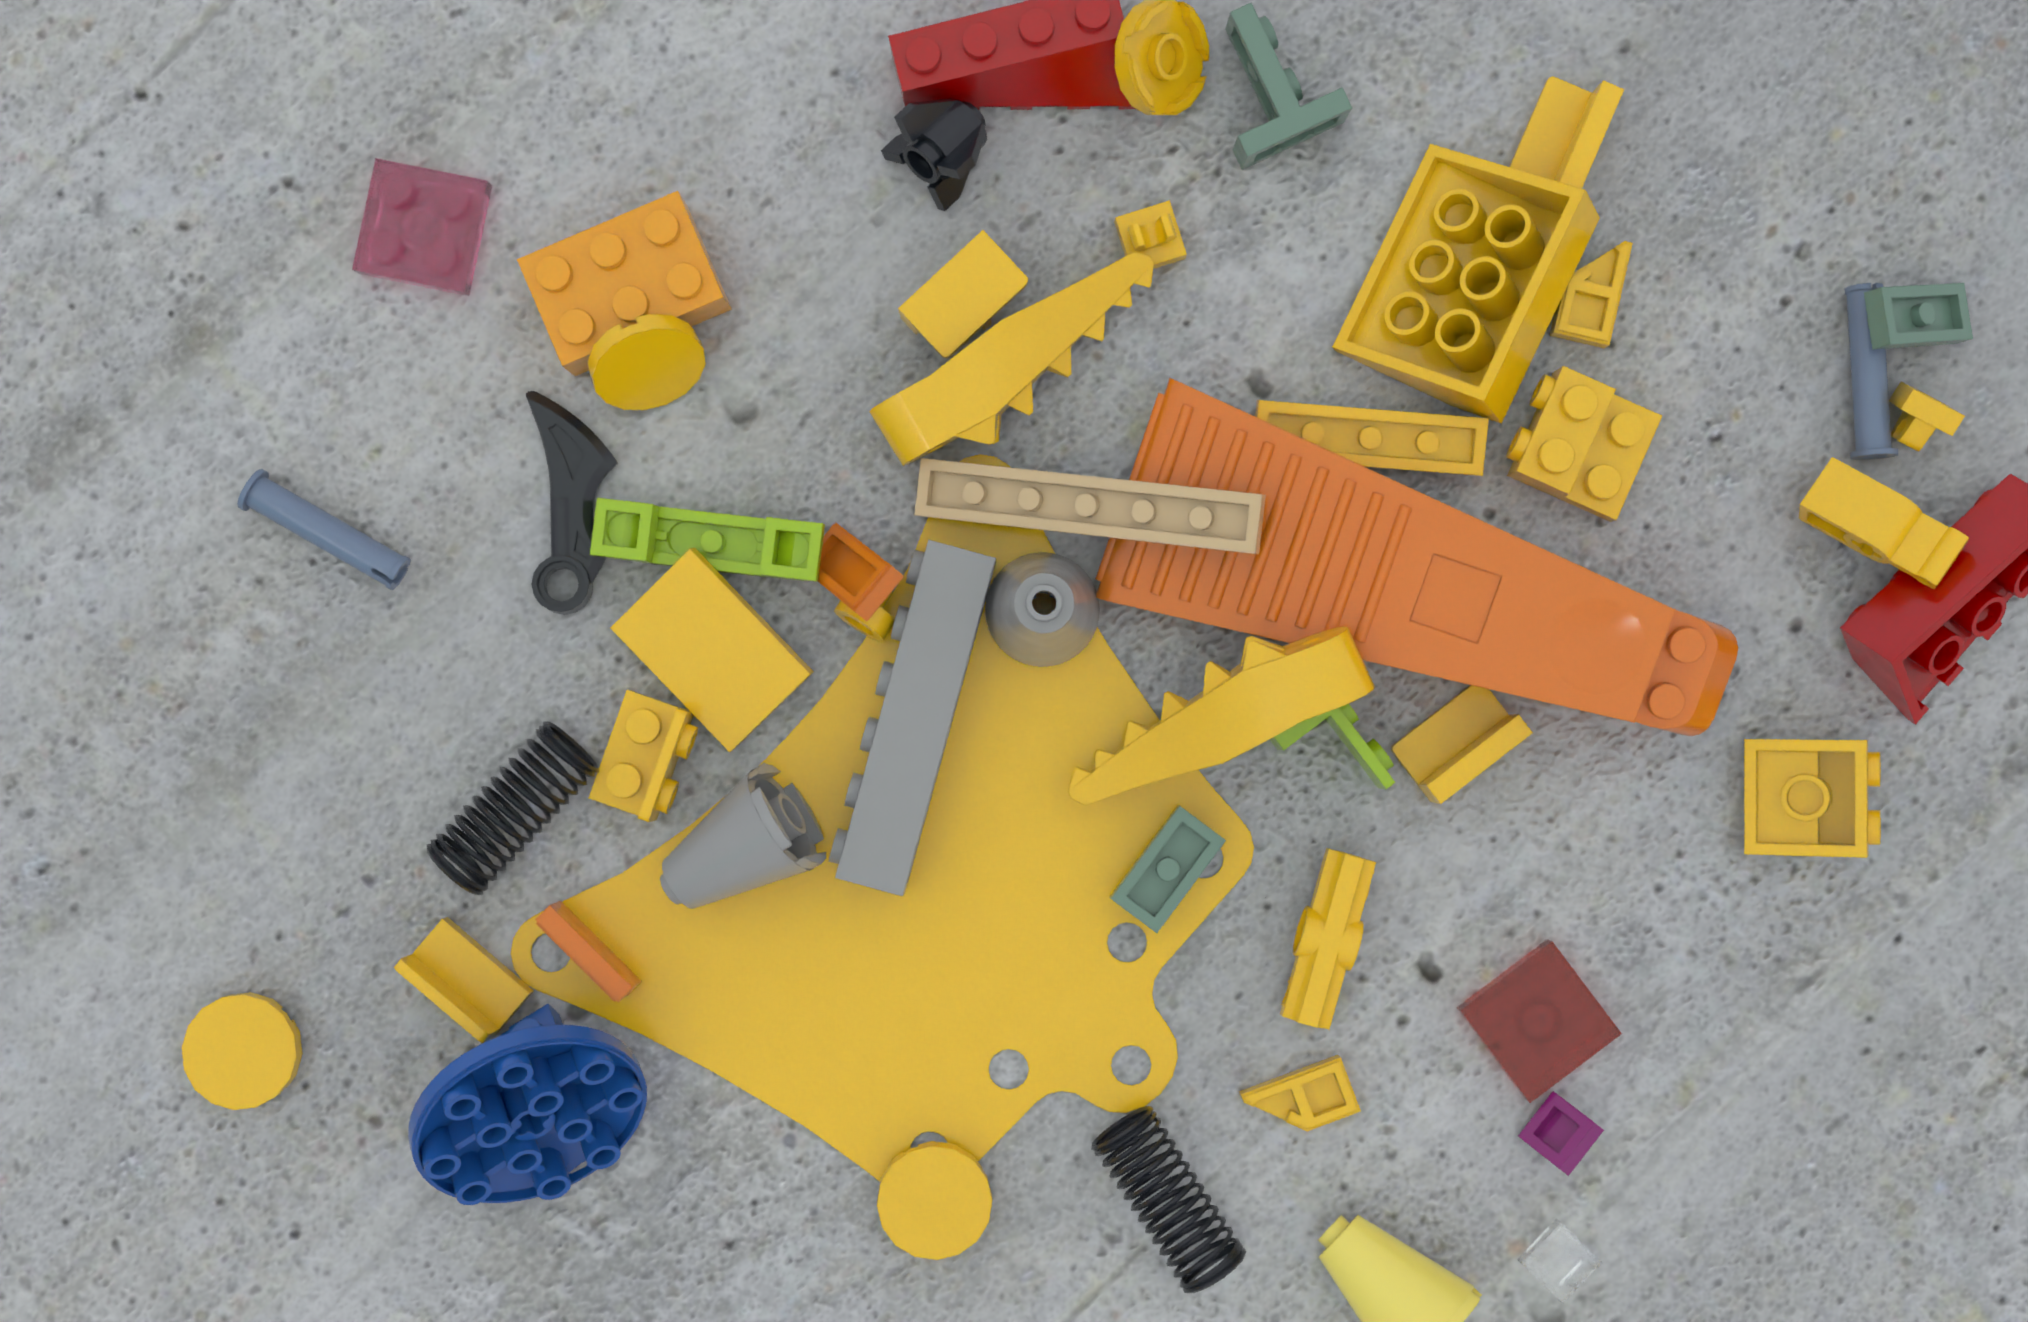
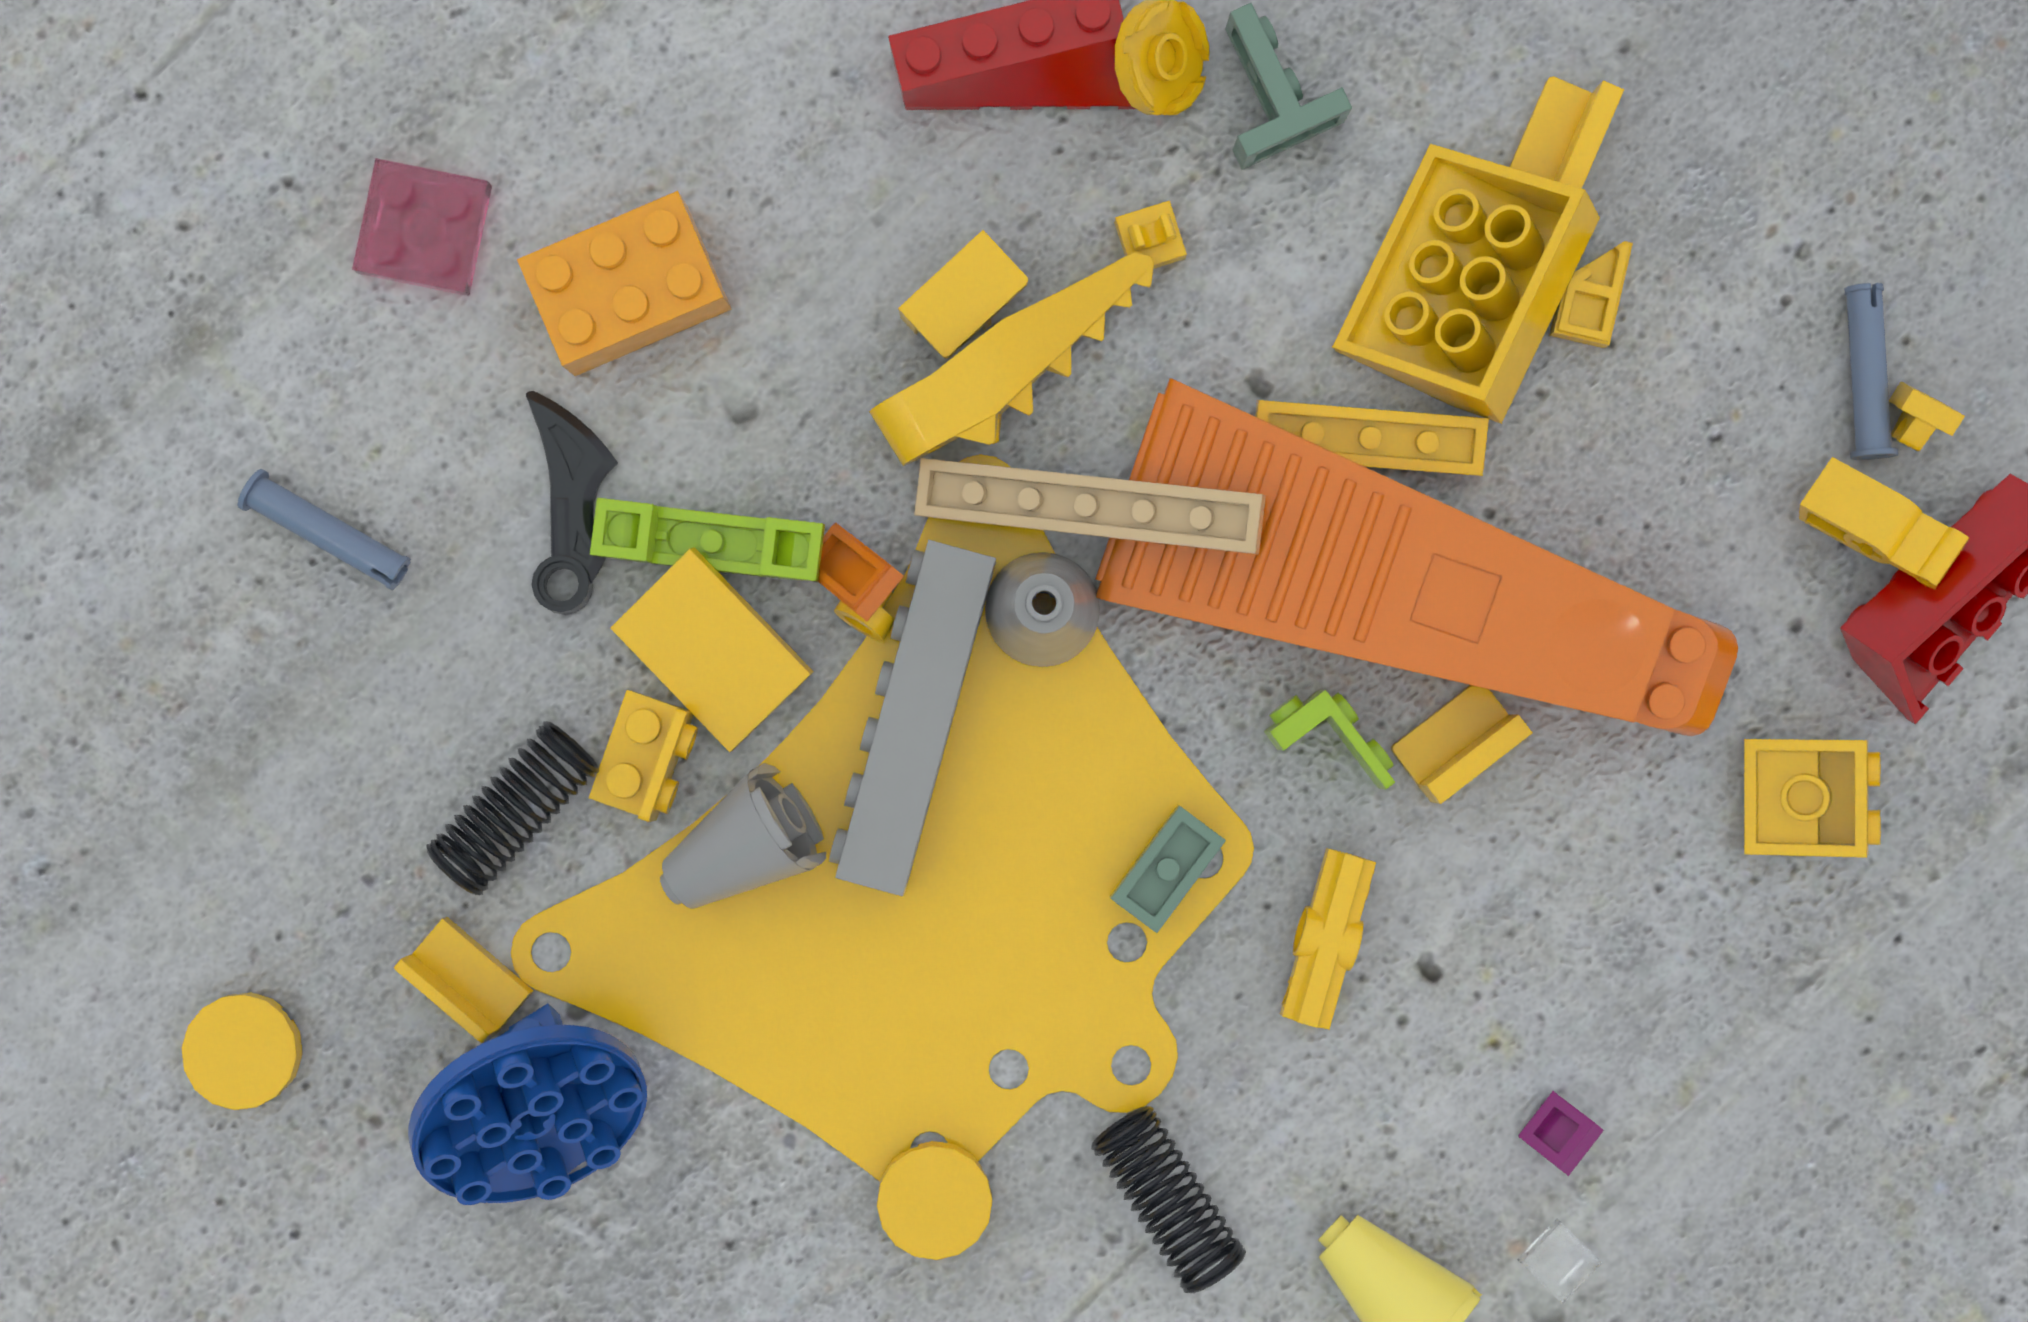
(587, 951): orange tile -> none
(646, 362): yellow tile -> none
(939, 145): black brick -> none
(1233, 713): yellow animal -> none
(1307, 1095): yellow tile -> none
(1539, 1020): clear red tile -> none
(1582, 443): yellow plate -> none
(1918, 315): sand green plate -> none

